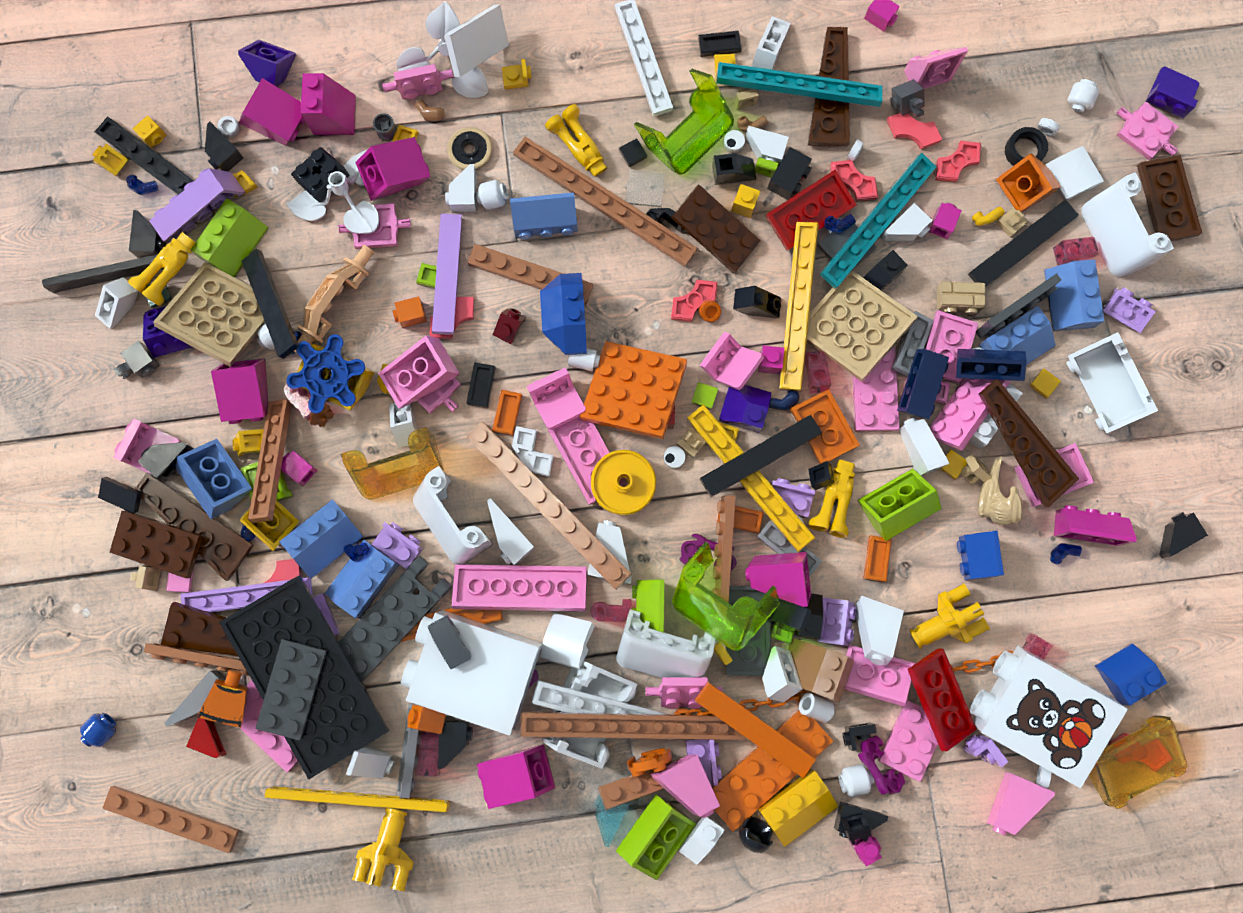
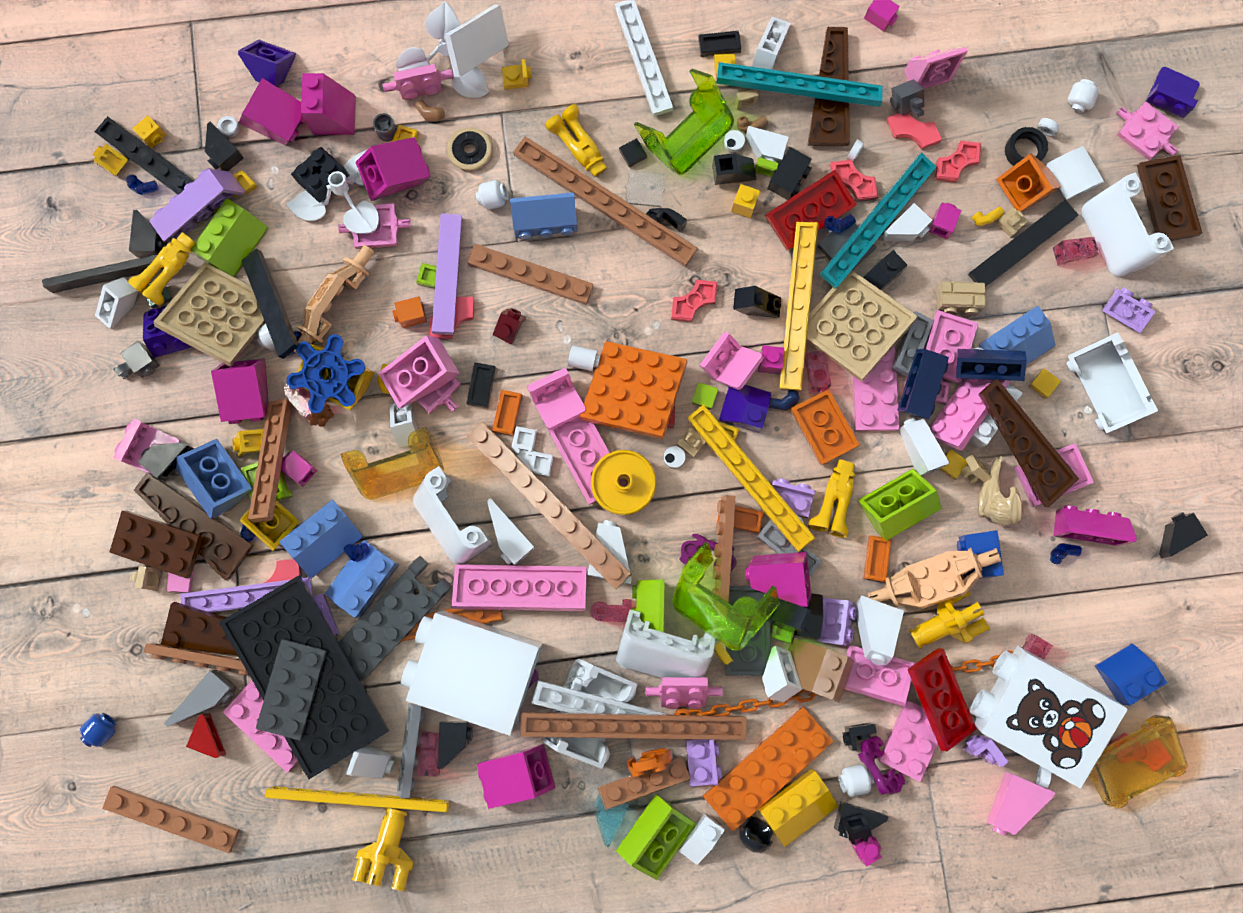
(119, 495): black tile -> none
(226, 701): orange torso -> none
(396, 545): lavender bracket -> none
(426, 719): orange brick -> none
(448, 642): dark grey slope -> none
(463, 191): white slope -> none
(564, 313): blue wedge -> none
(566, 640): white slope -> none
(688, 785): bright pink slope -> none
(710, 311): orange tile -> none
(715, 228): reddish brown plate -> none
(755, 729): orange tile -> none
(760, 456): black tile -> none
(816, 707): white brick -> none
(821, 475): black plate -> none
(935, 578): none -> light nougat plate
(1019, 307): dark grey plate -> none
(1078, 296): medium blue slope -> none

